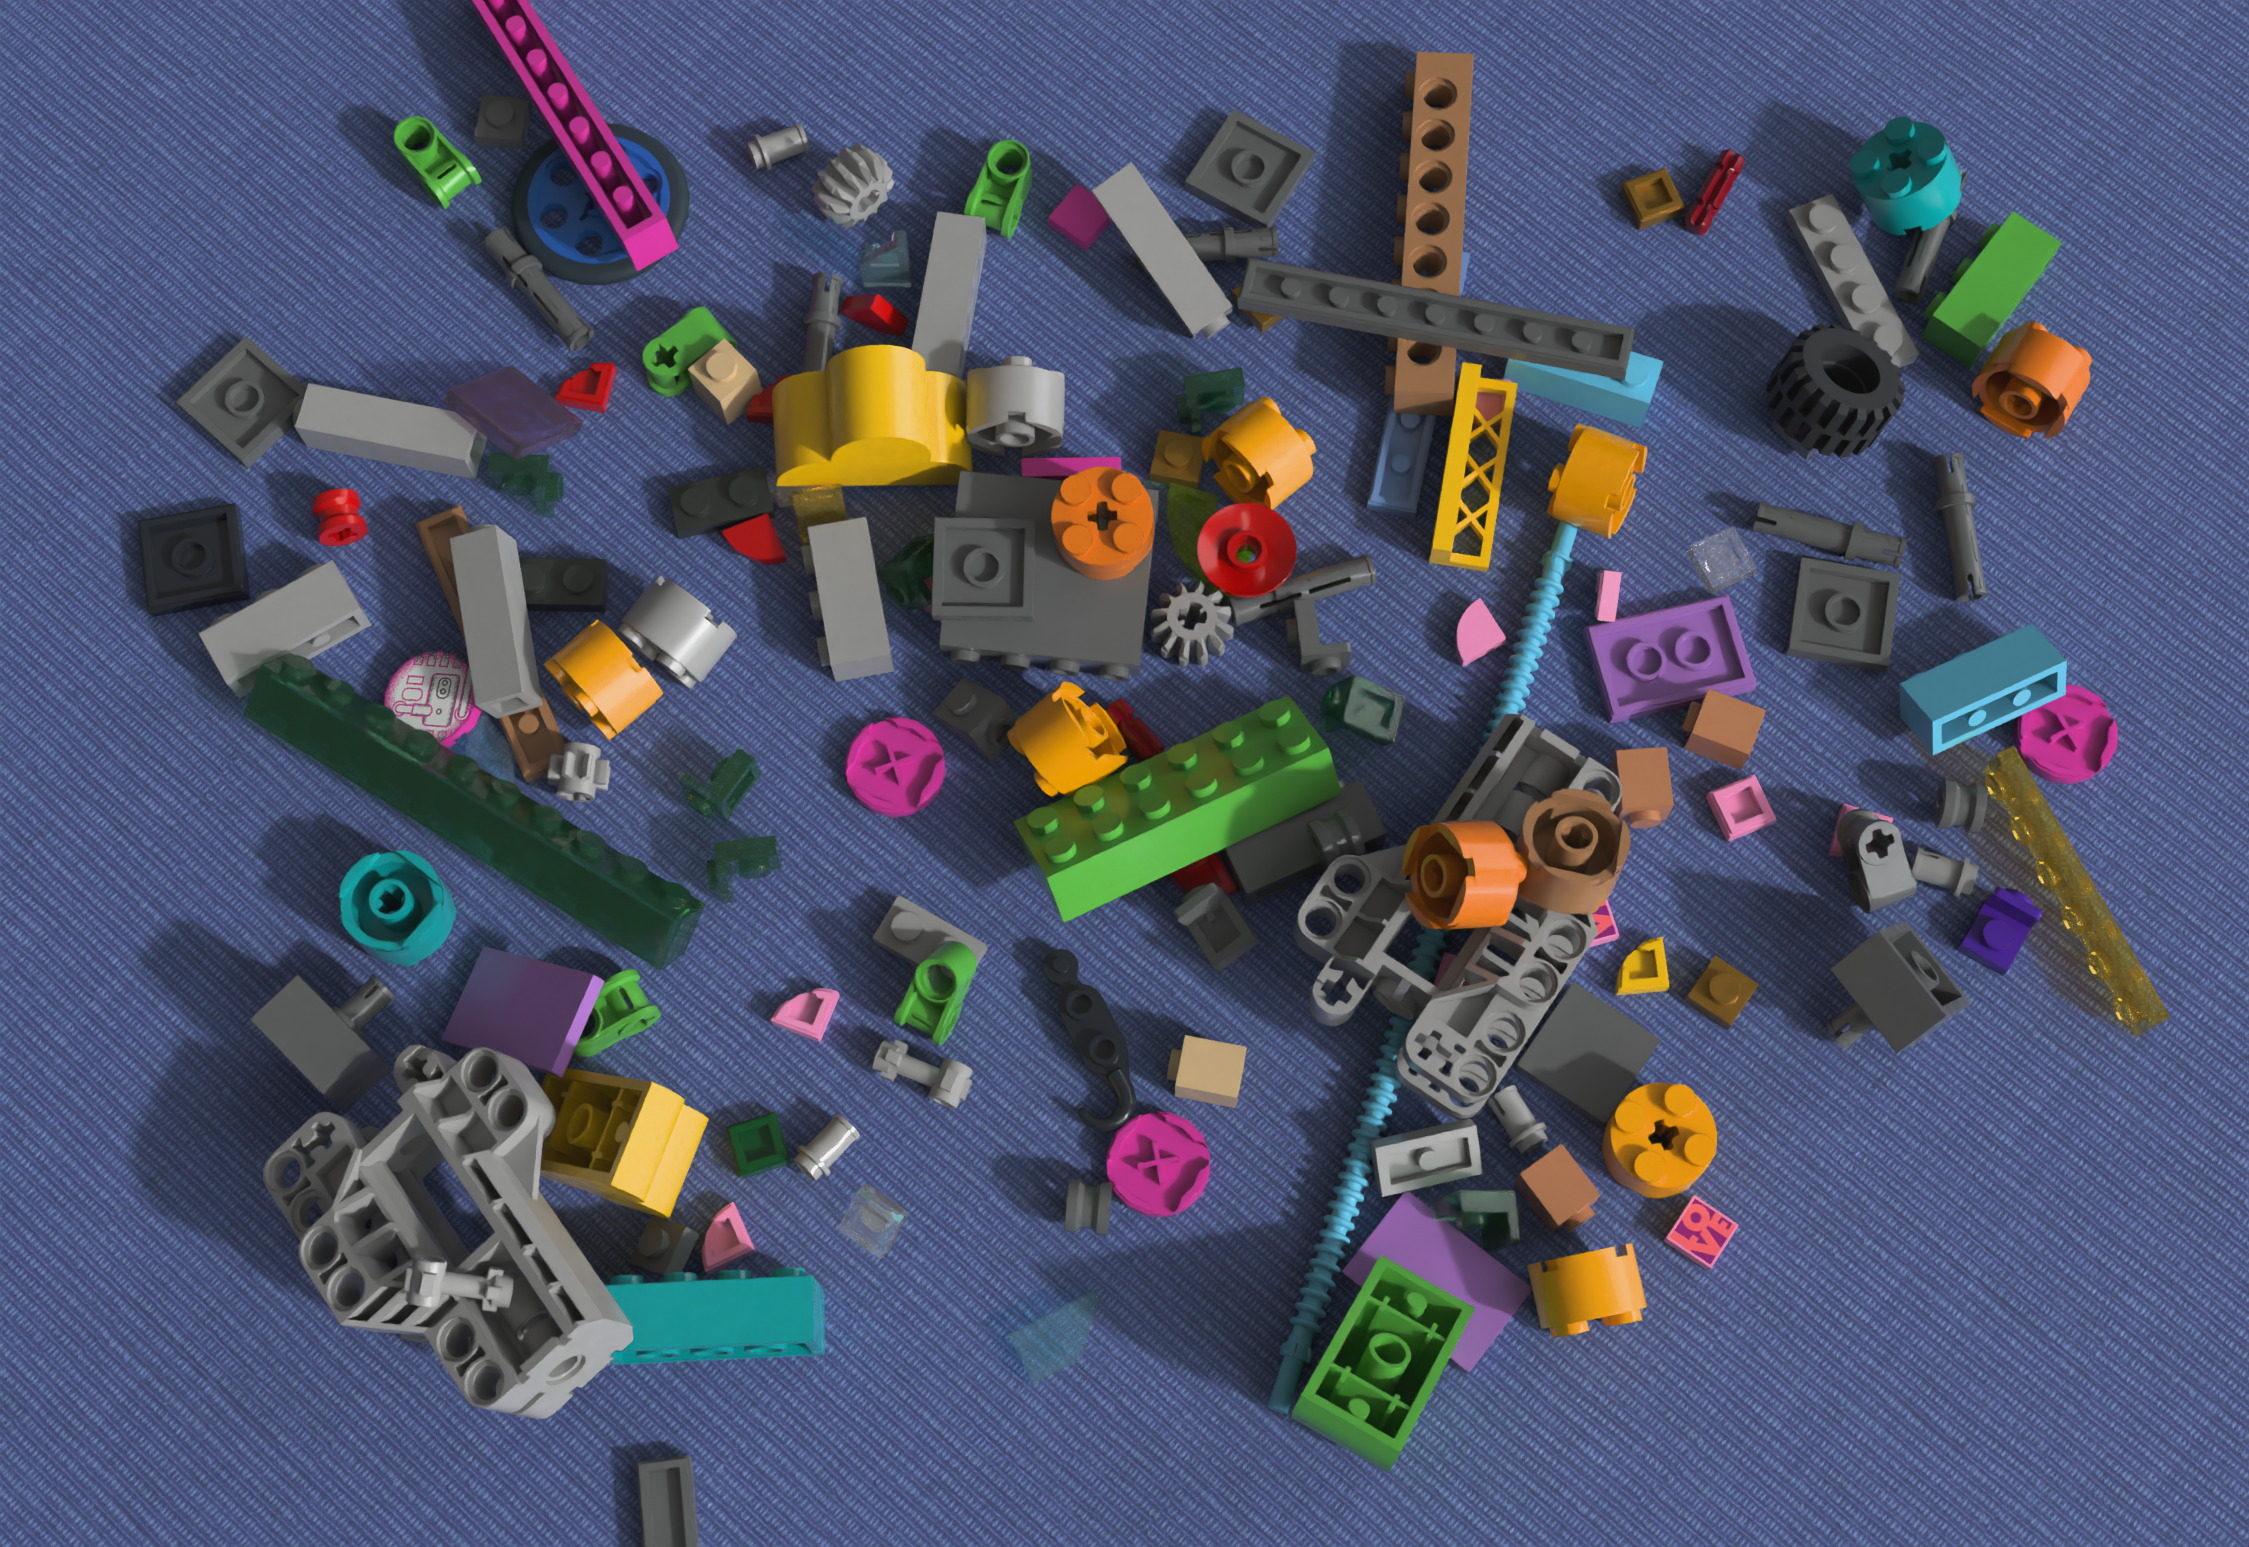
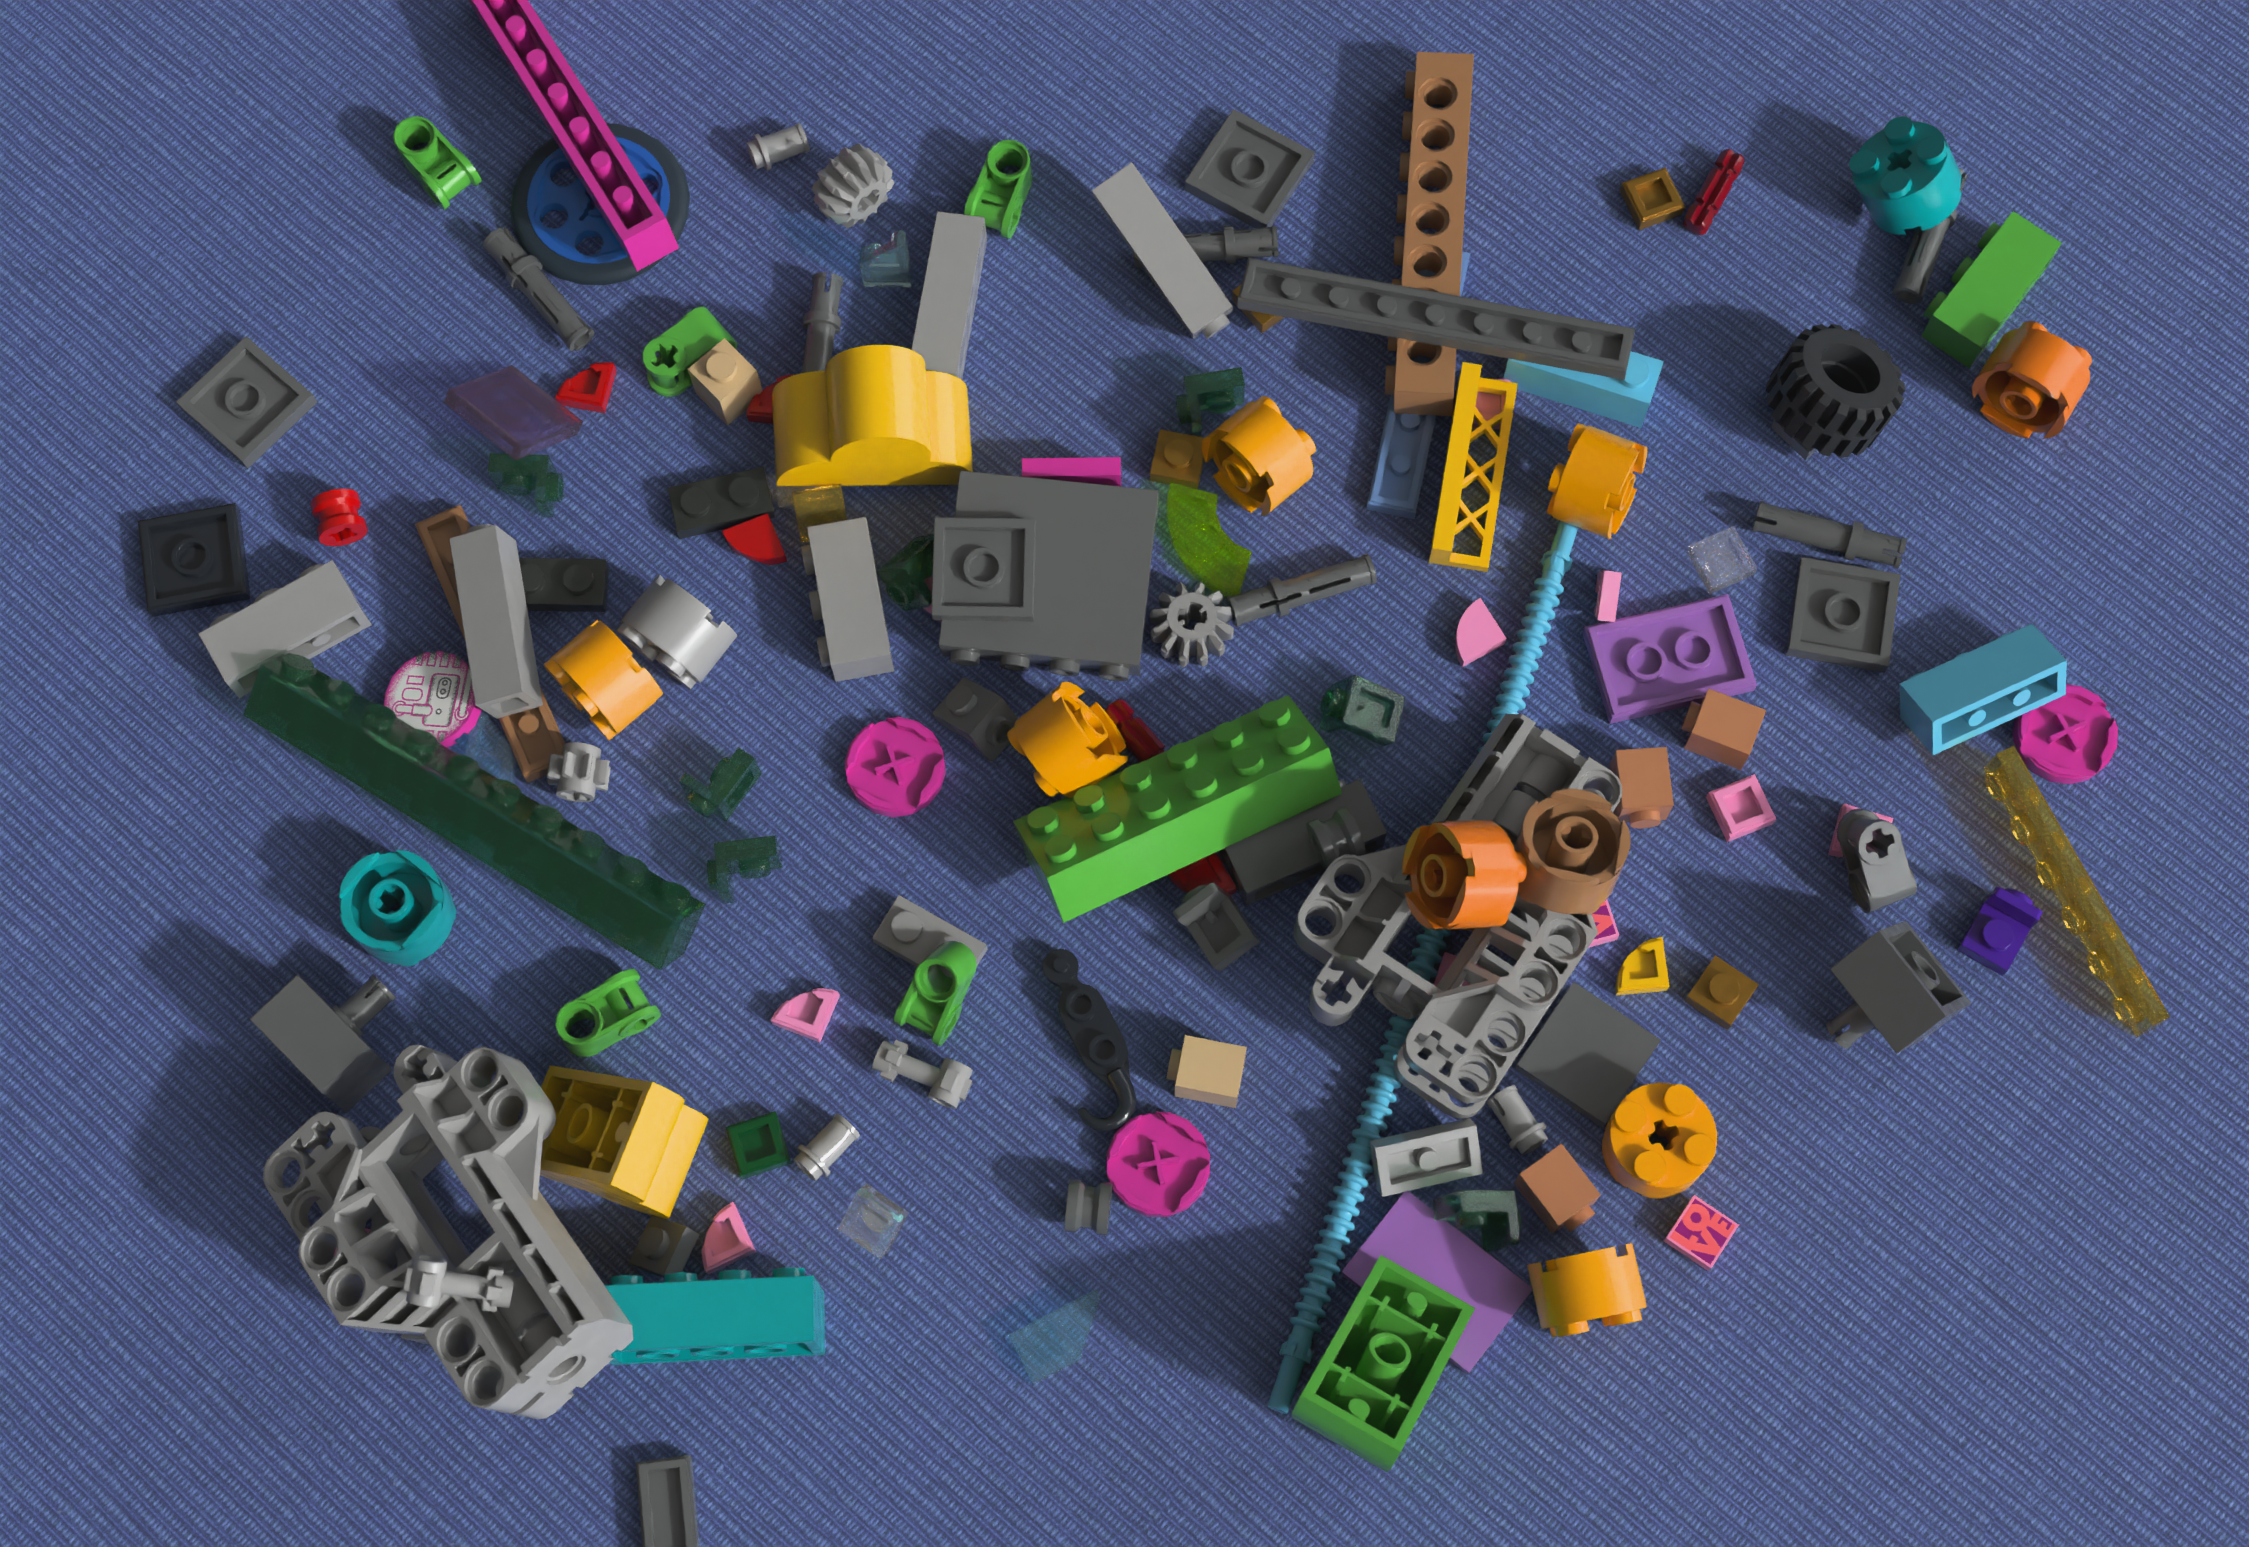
(388, 431): light grey brick -> none
(503, 121): dark grey plate -> none
(523, 1010): medium lavender tile -> none
(875, 313): red tile -> none
(1015, 408): light grey brick -> none
(1075, 517): orange brick -> none
(1079, 218): dark pink tile -> none
(1250, 529): red dish -> none
(1303, 633): dark grey bracket -> none
(1849, 277): light grey plate -> none
(1945, 871): light grey pin -> none
(1956, 508): dark grey pin -> none
(1960, 805): dark grey wheel -> none

